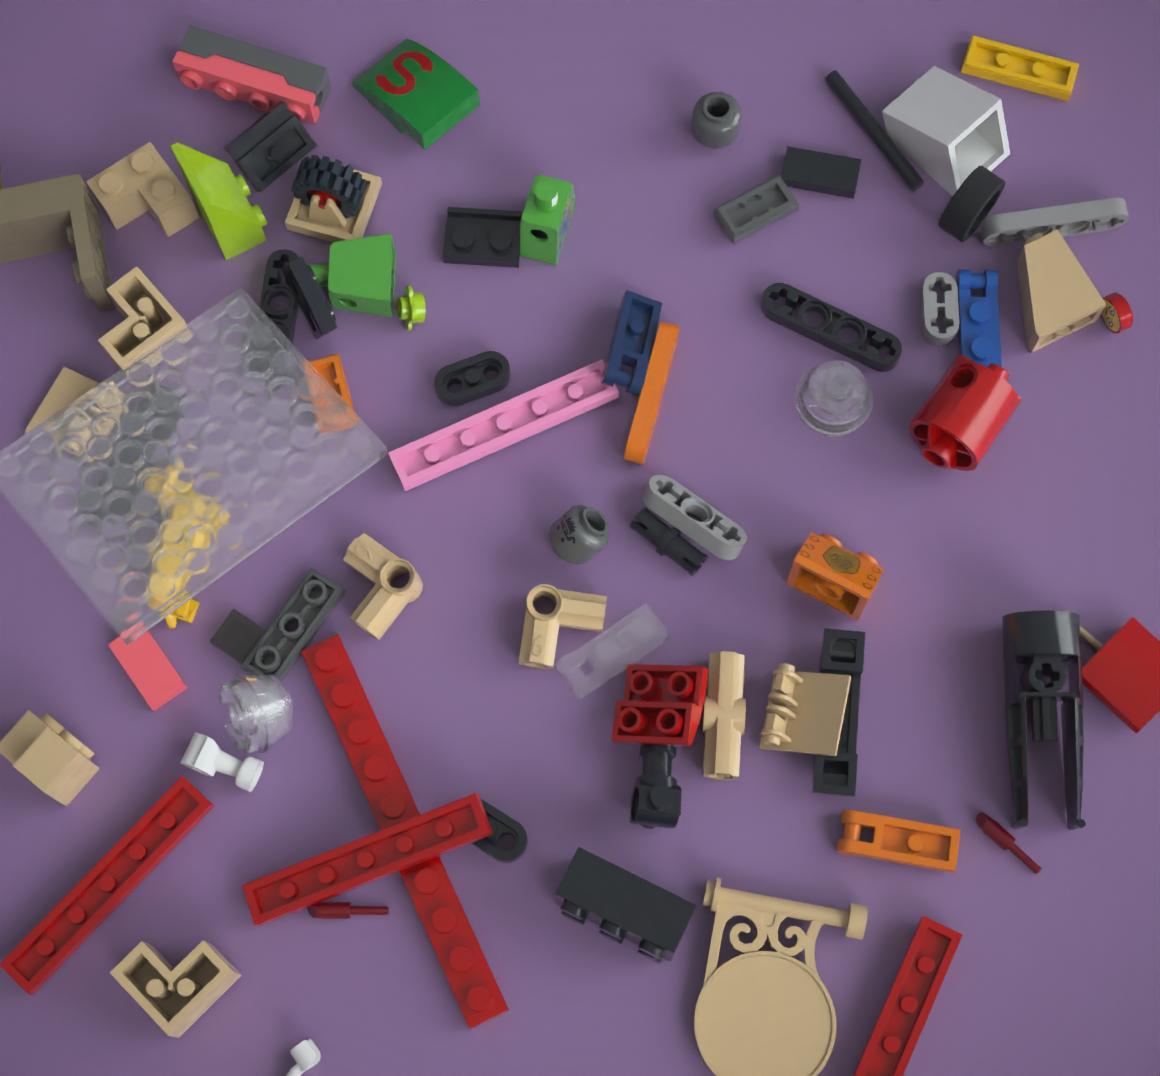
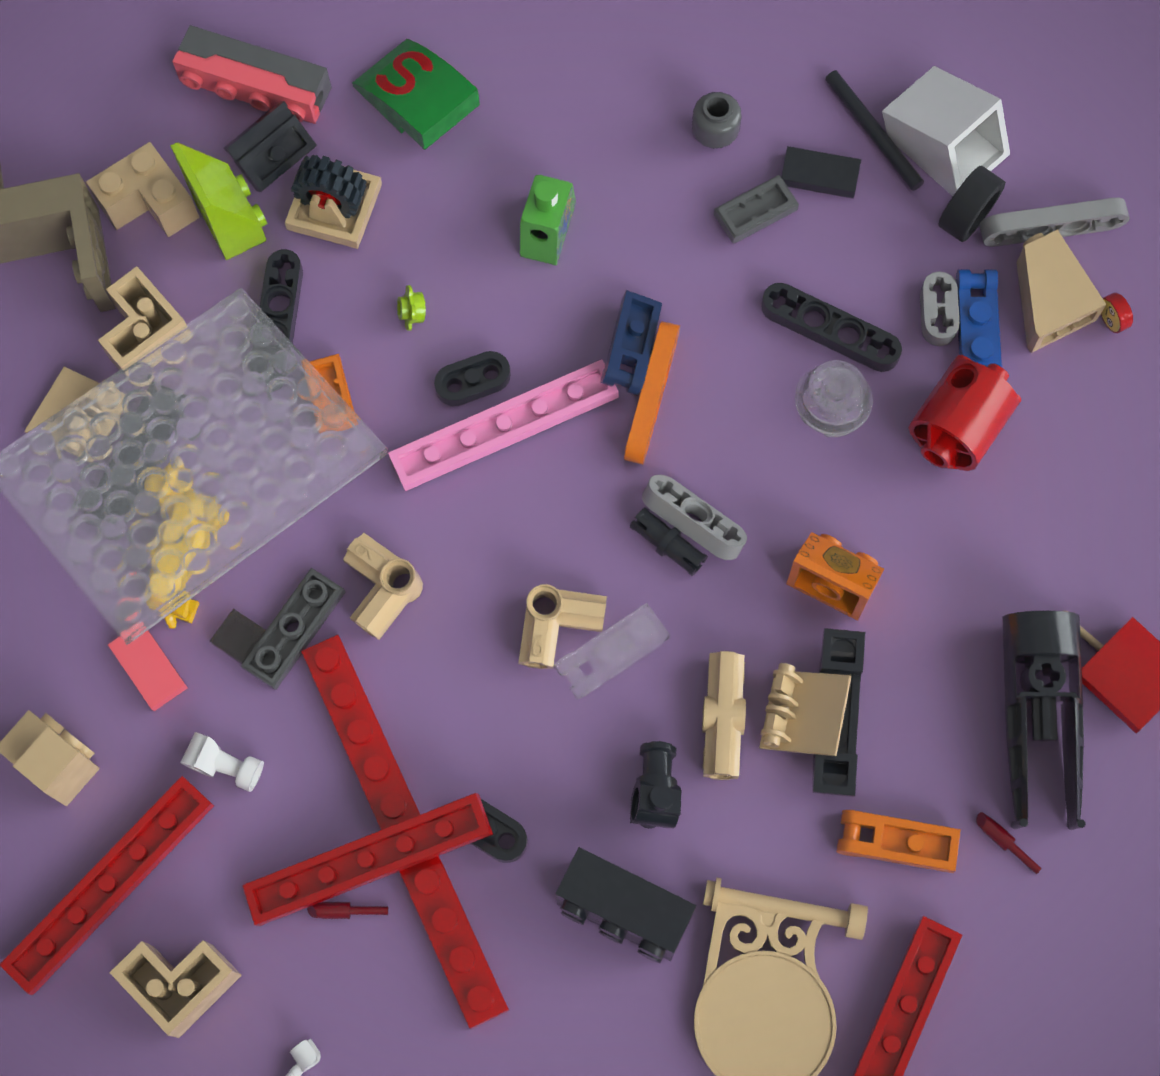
(257, 711): clear cone -> none
(304, 287): black plate -> none
(360, 274): bright green torso -> none
(482, 237): black plate -> none
(579, 534): dark grey head -> none
(660, 704): red slope -> none
(1020, 68): yellow tile -> none

